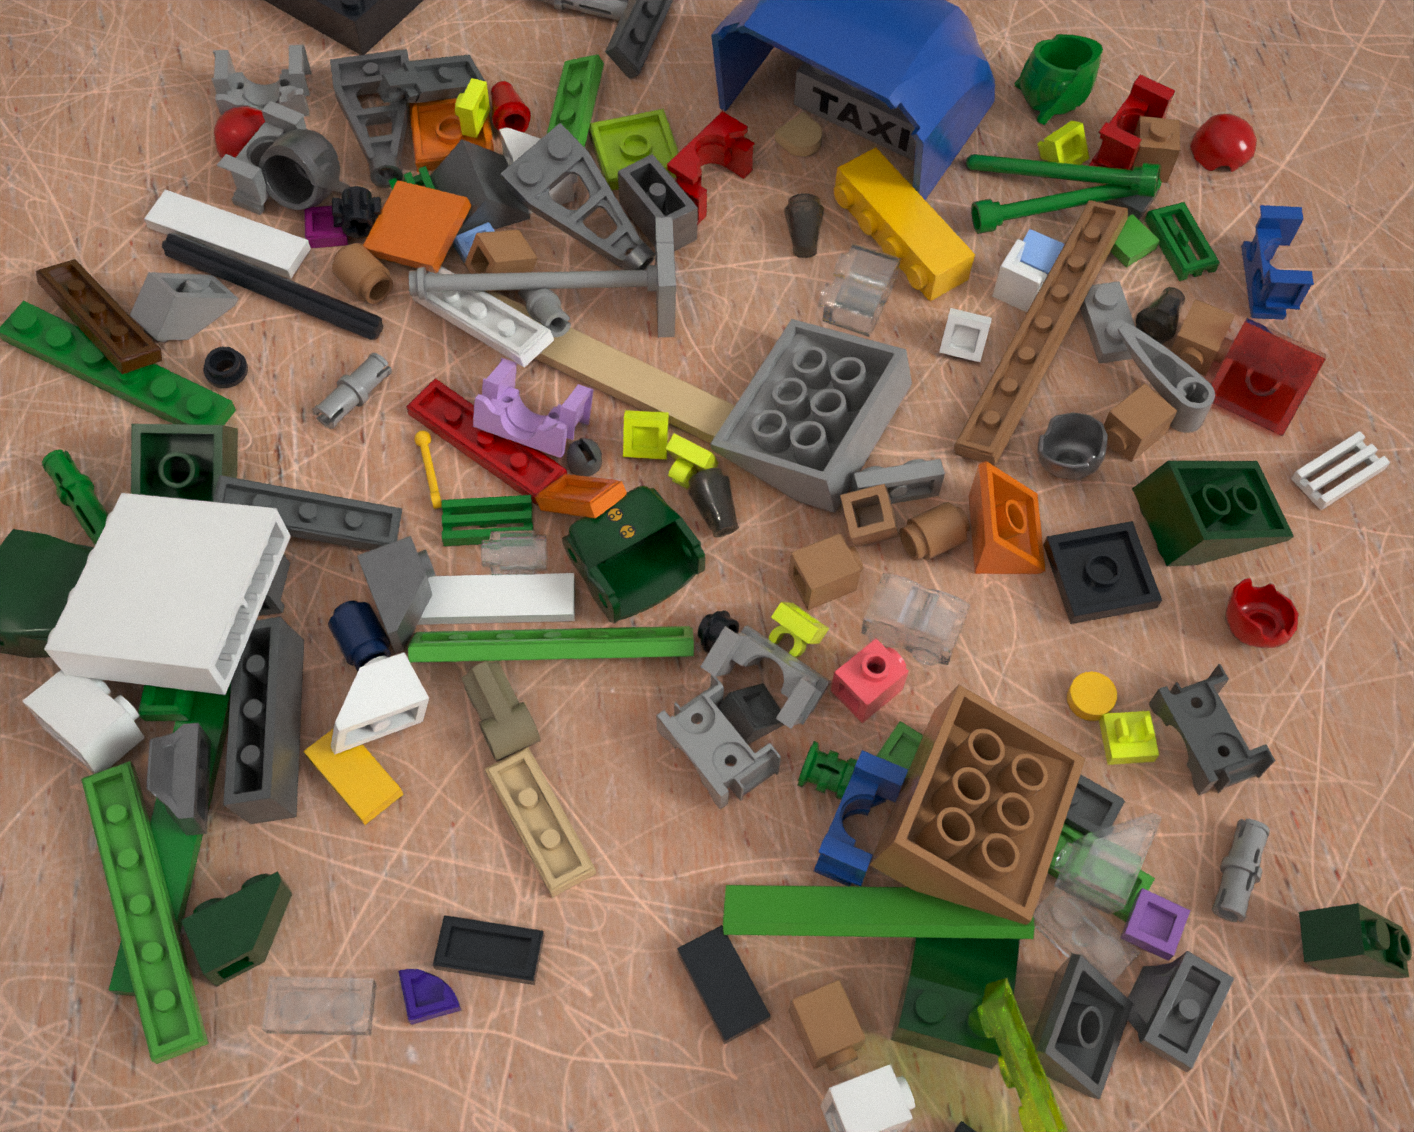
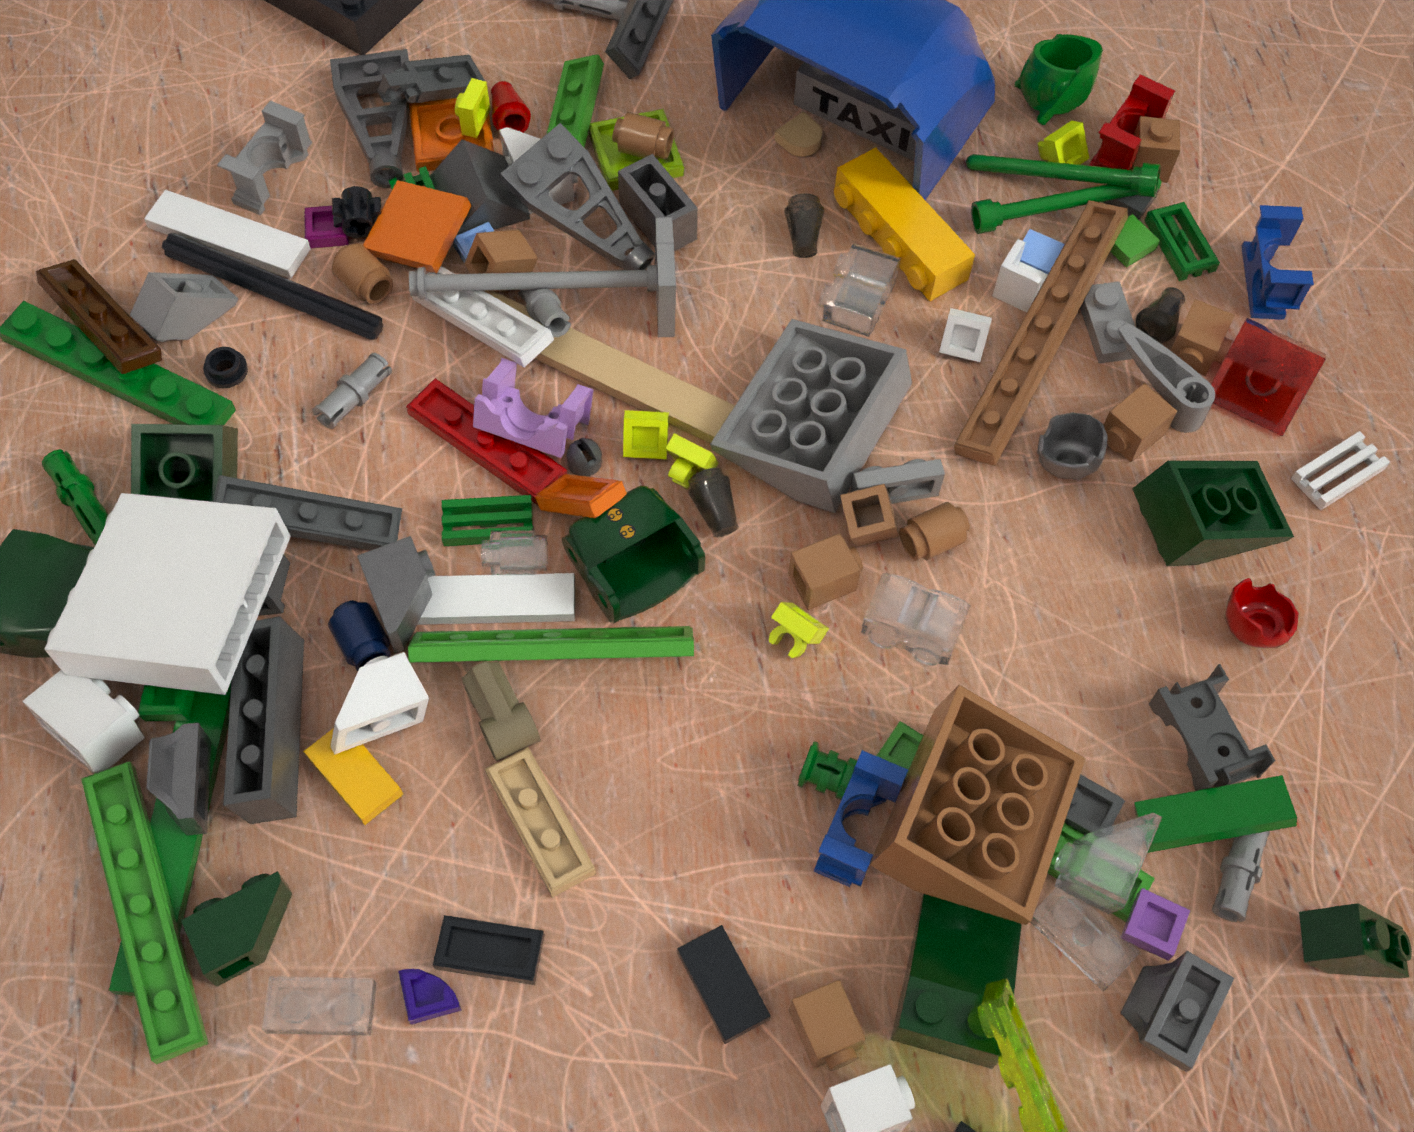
(236, 90): light grey piece -> none
(236, 129): red hair -> none
(301, 169): flat silver helmet -> none
(423, 440): yellow hinge -> none
(643, 136): none -> medium nougat brick
(712, 626): black plate -> none
(715, 744): light grey piece -> none
(718, 143): red piece -> none
(751, 712): dark grey slope -> none
(801, 683): light grey piece -> none
(858, 913): bright green tile -> none
(869, 679): coral brick -> none
(1004, 524): orange slope -> none
(1080, 1027): dark grey slope -> none
(1091, 696): yellow tile -> none
(1102, 572): black plate -> none
(1128, 737): neon yellow tile -> none
(1220, 813): none -> green tile
(1224, 142): red hair -> none

